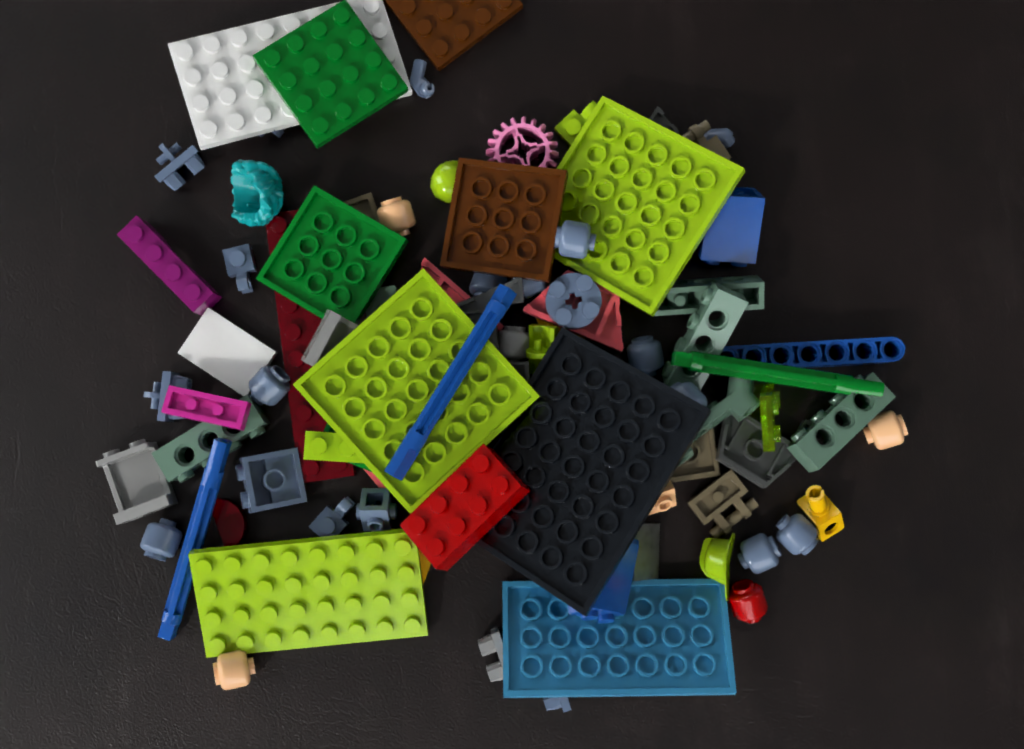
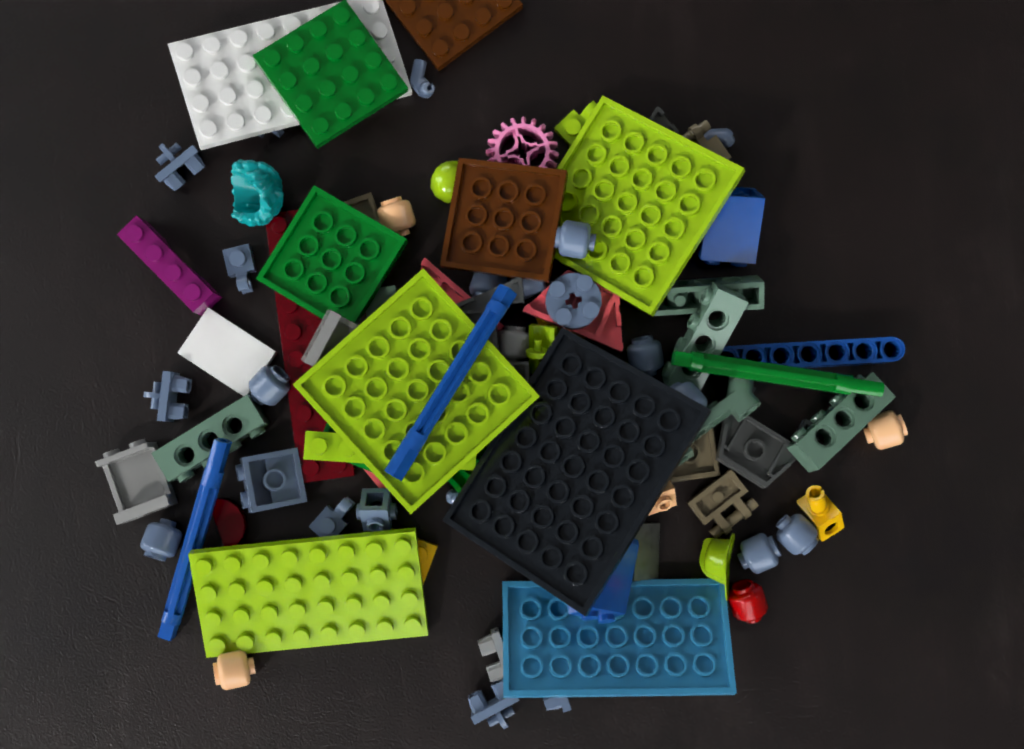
(206, 407): dark pink plate -> none
(464, 508): red brick -> none
(483, 709): none -> sand blue hips
(769, 407): clear neon green plate -> none

